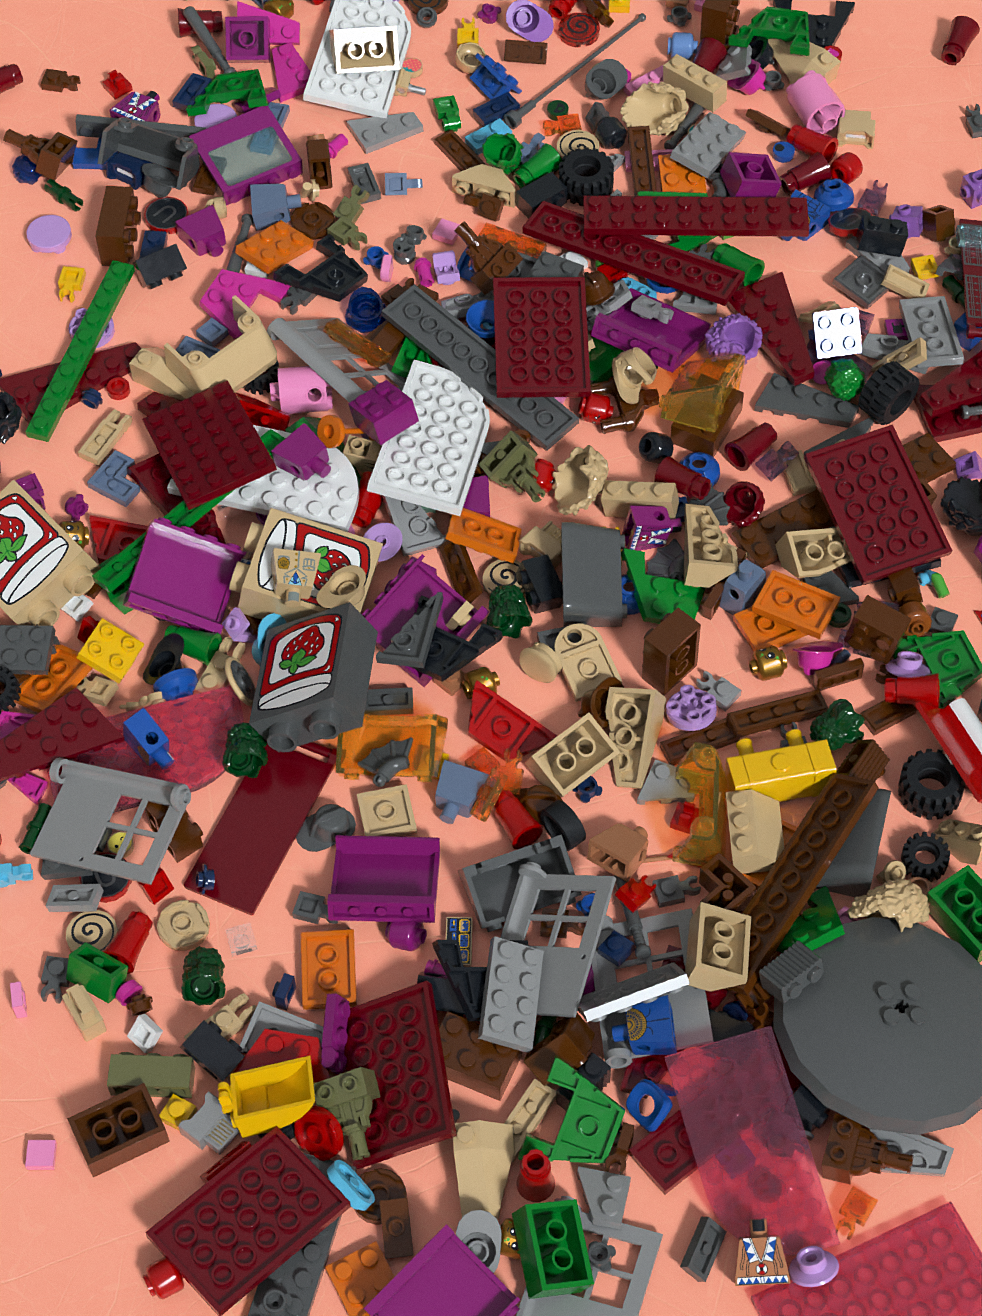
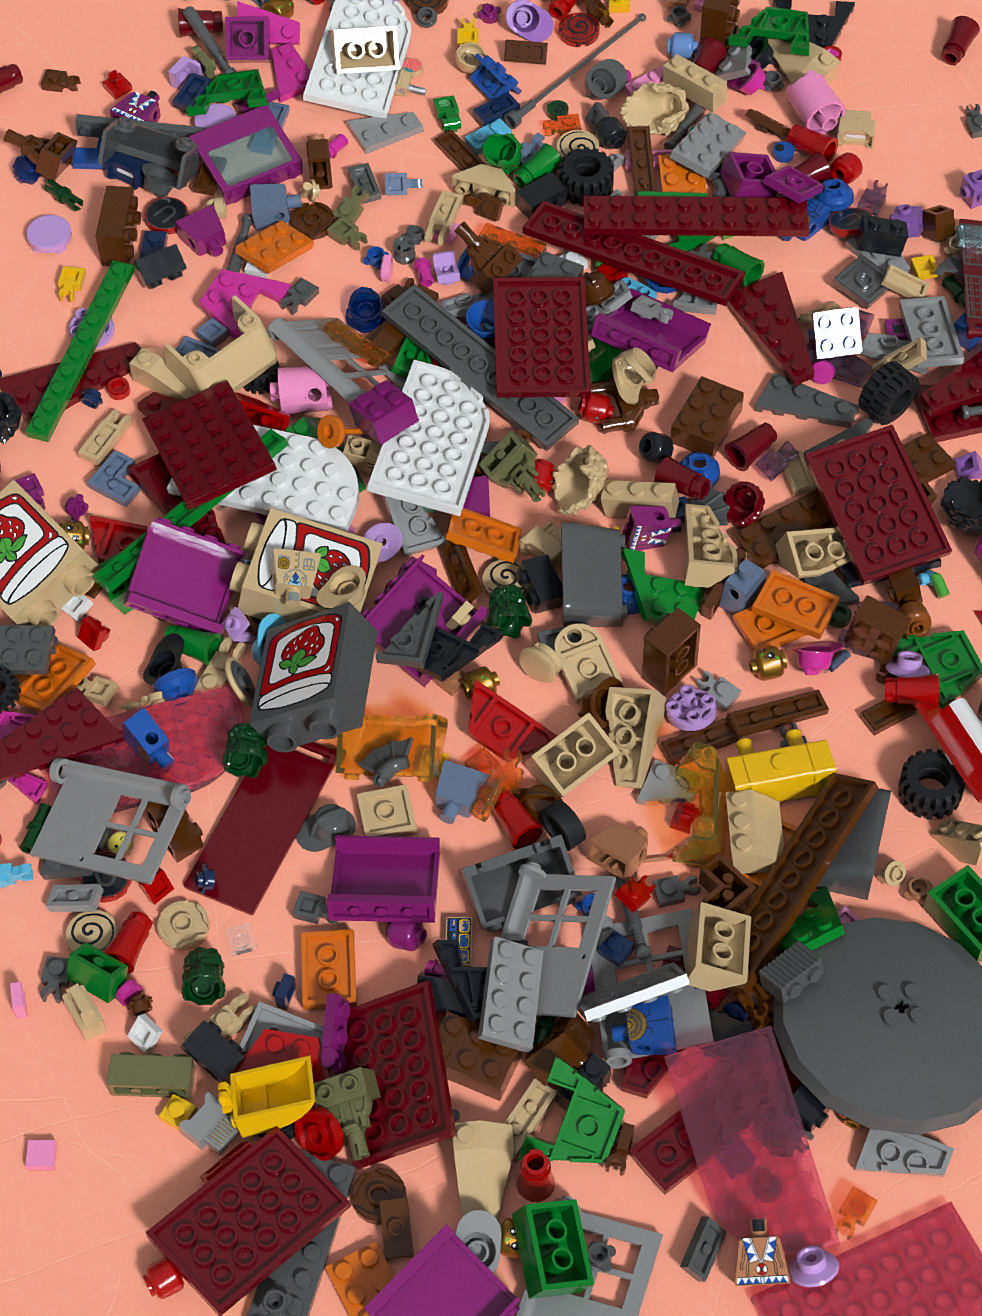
(110, 650): yellow plate -> none
(118, 1130): reddish brown brick -> none
(182, 71): none -> lavender bracket
(302, 454): magenta torso -> none
(332, 278): black wing -> none
(350, 1185): medium azure plate -> none
(368, 503): red plant -> none
(389, 701): dark grey plate -> none
(444, 216): none -> tan hinge
(547, 926): reddish brown plate -> none
(590, 783): dark blue plate -> none
(604, 1195): light grey wing -> none
(662, 1103): blue piece -> none
(668, 562): dark grey arm -> none
(702, 390): clear yellow windscreen -> none
(734, 335): medium lavender hair -> none
(793, 184): none -> magenta tile
(838, 674): reddish brown plate -> none
(838, 725): dark green hair -> none
(844, 379): green hair -> none
(857, 1152): reddish brown brick -> none
(865, 761): reddish brown brick -> none
(895, 901): tan hair -> none
(929, 844): black tyre -> none
(942, 621): dark grey plate -> none

